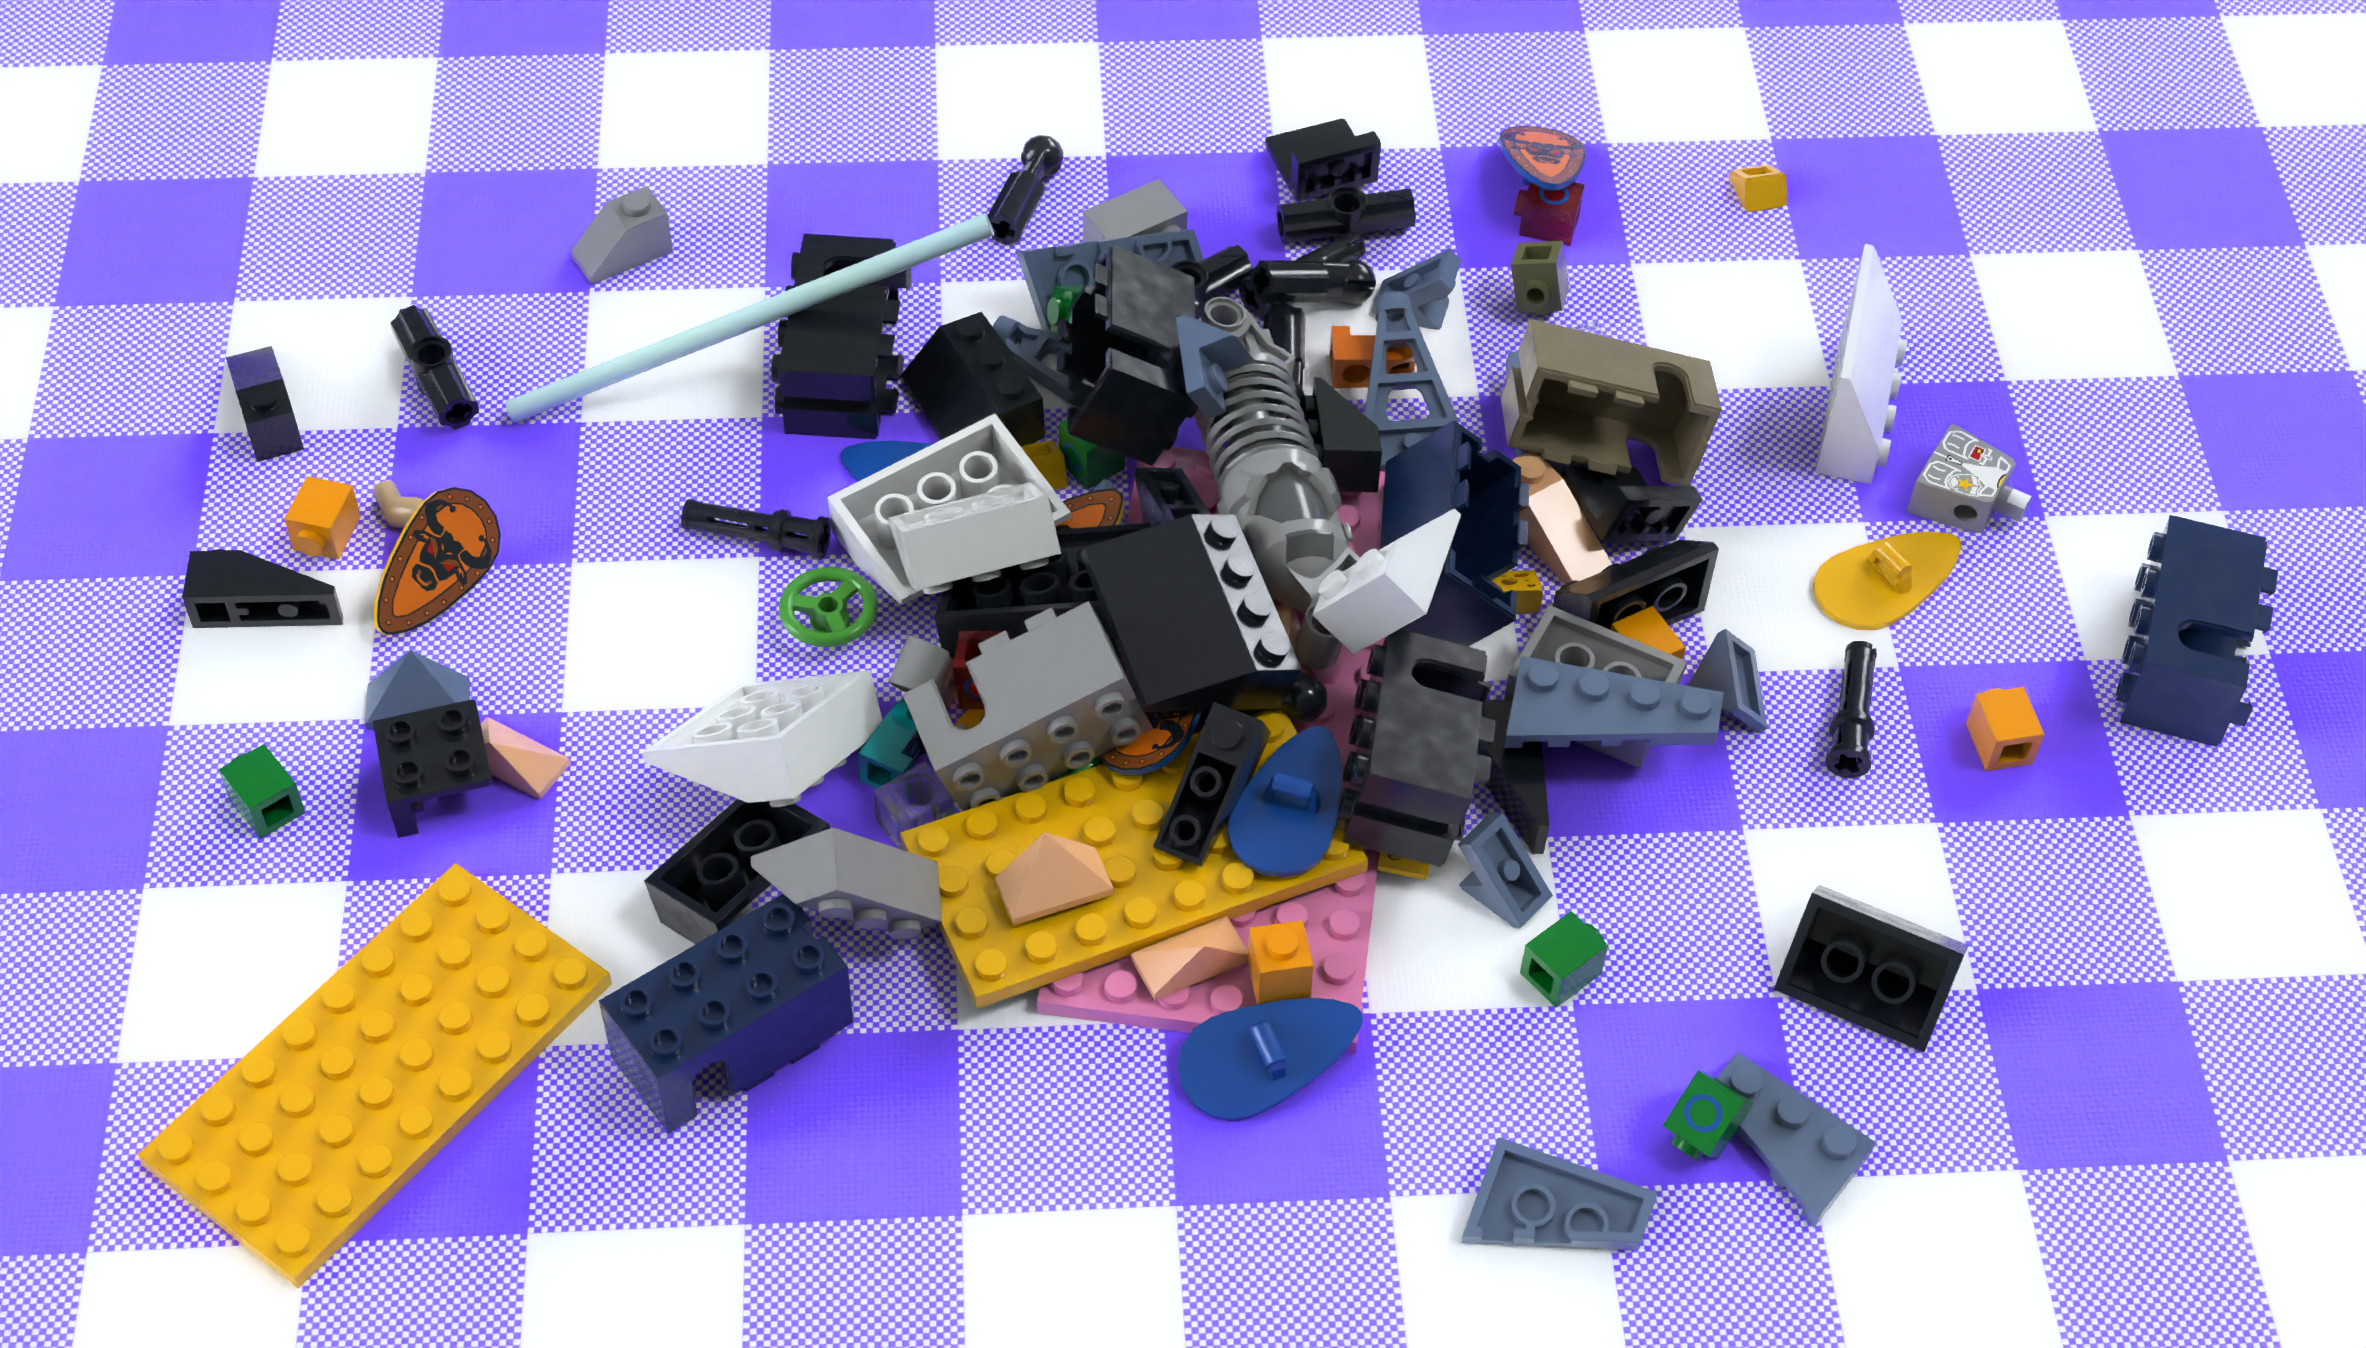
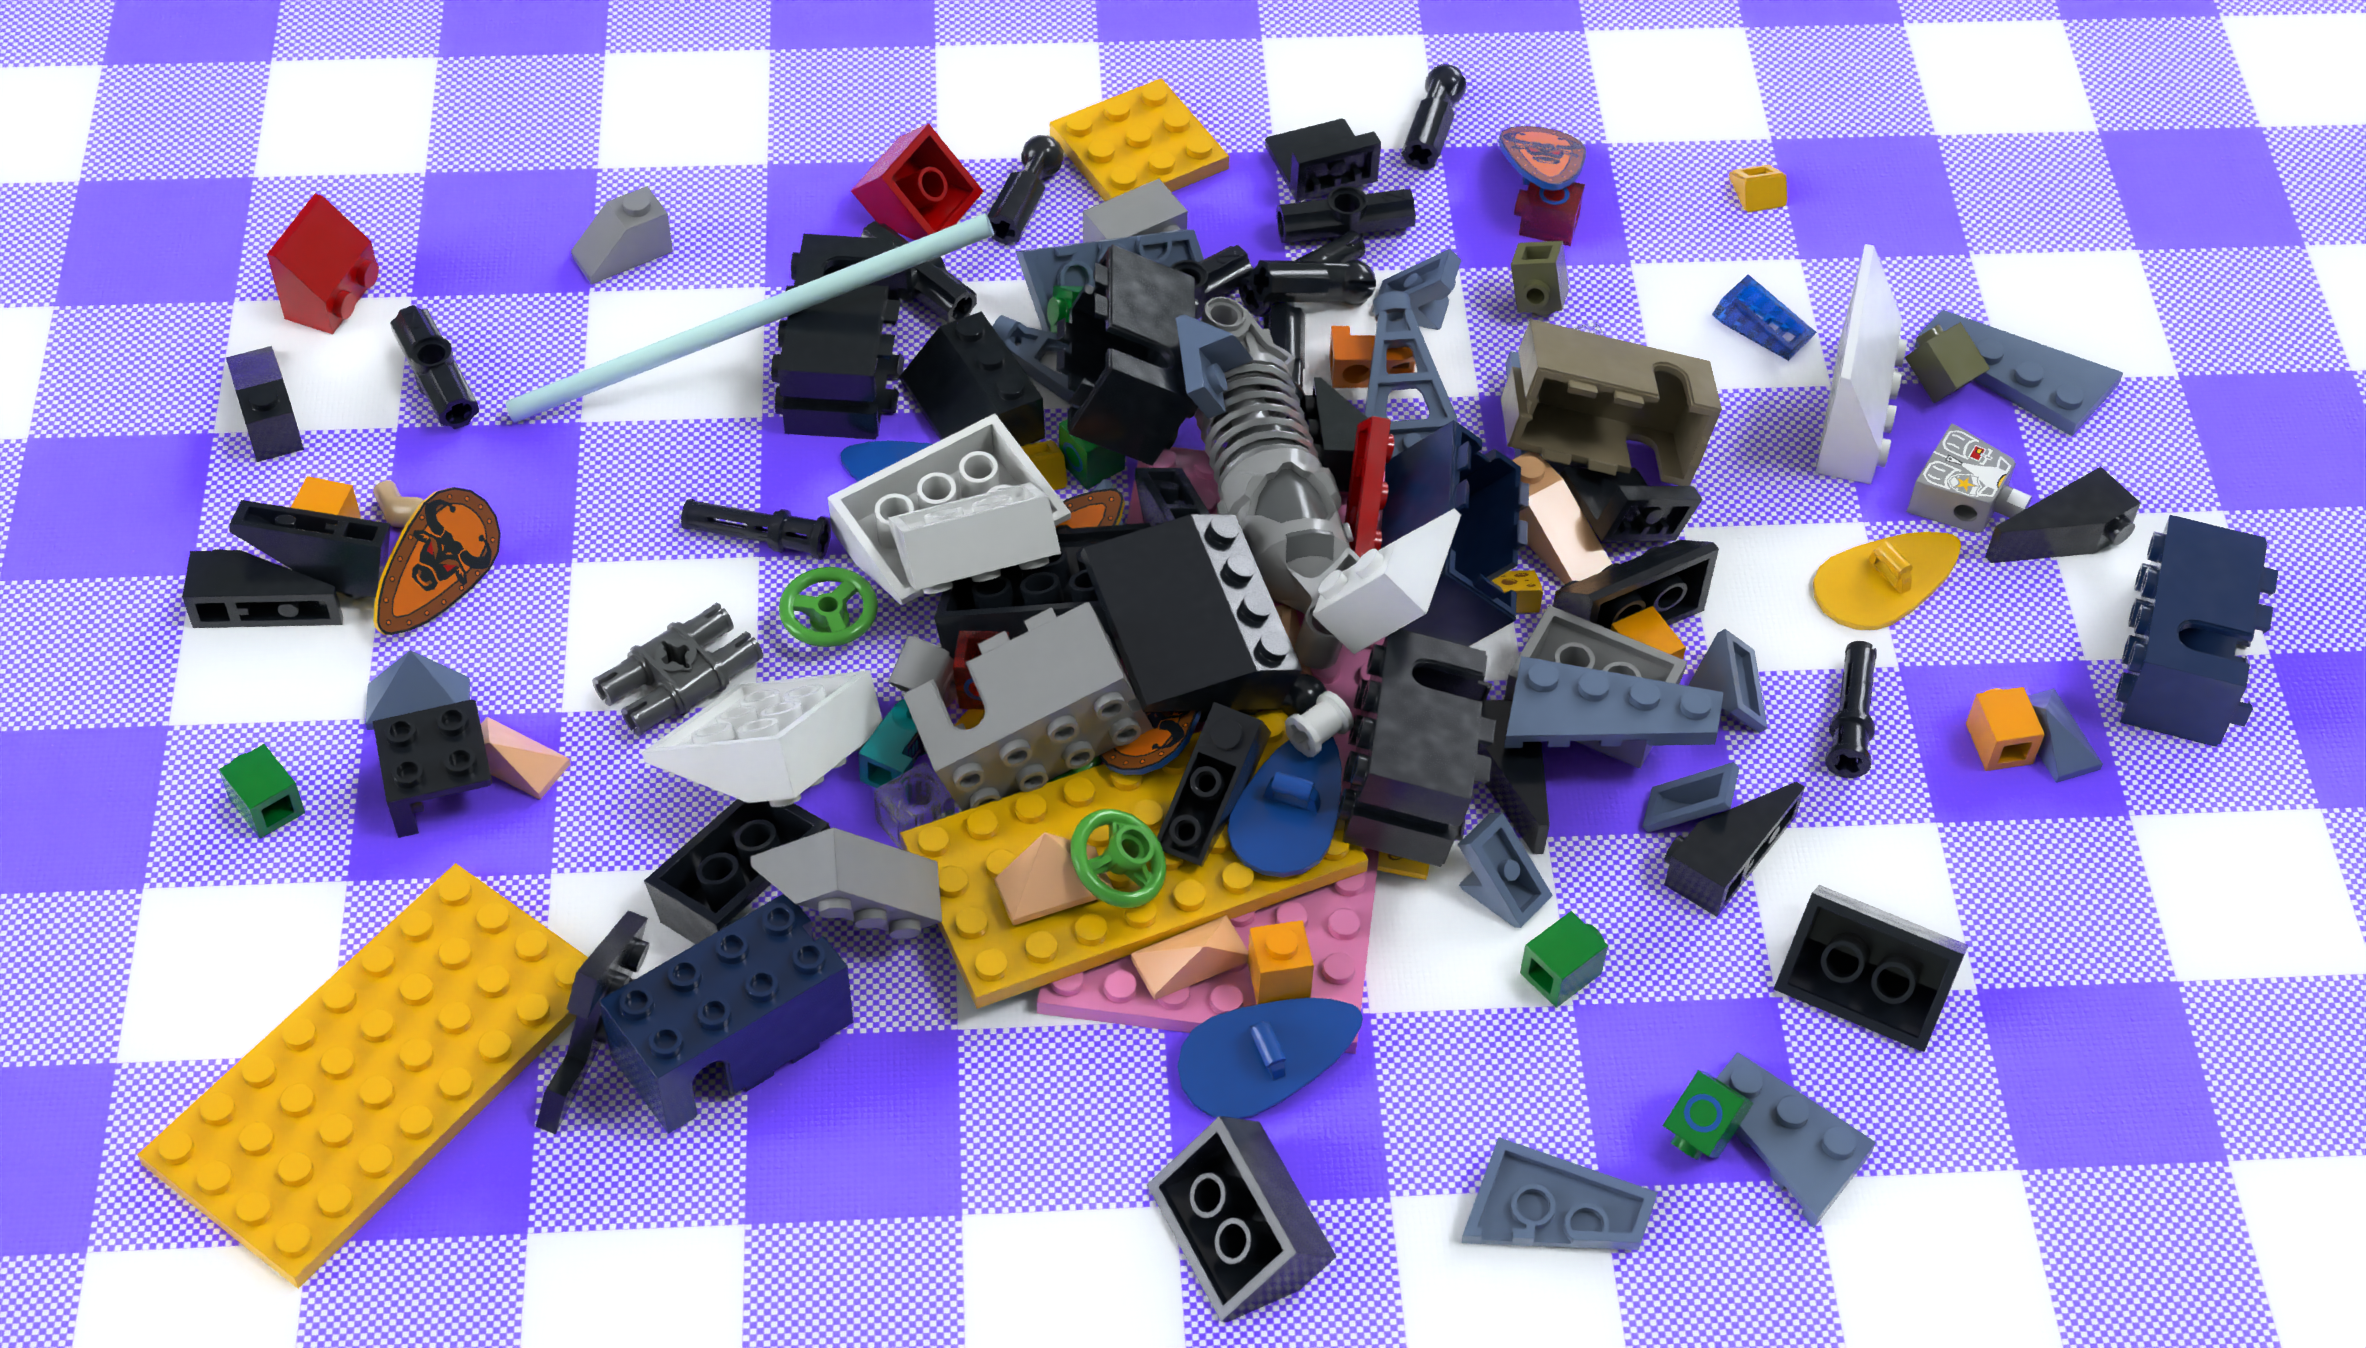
(318, 544): none -> black slope
(321, 266): none -> red slope
(600, 975): none -> black wing
(677, 669): none -> dark grey pin
(917, 185): none -> red slope
(930, 281): none -> black piece
(1128, 852): none -> bright green piece
(1139, 140): none -> yellow plate
(1240, 1218): none -> black slope
(1319, 723): none -> white bush
(1366, 488): none -> red plate
(1434, 116): none -> black piece
(1691, 797): none -> sand blue slope
(1728, 847): none -> black slope
(1740, 312): none -> clear blue slope
(1946, 361): none -> olive brick
(2036, 376): none -> sand blue wing
(2064, 745): none -> sand blue slope
(2068, 522): none -> black slope

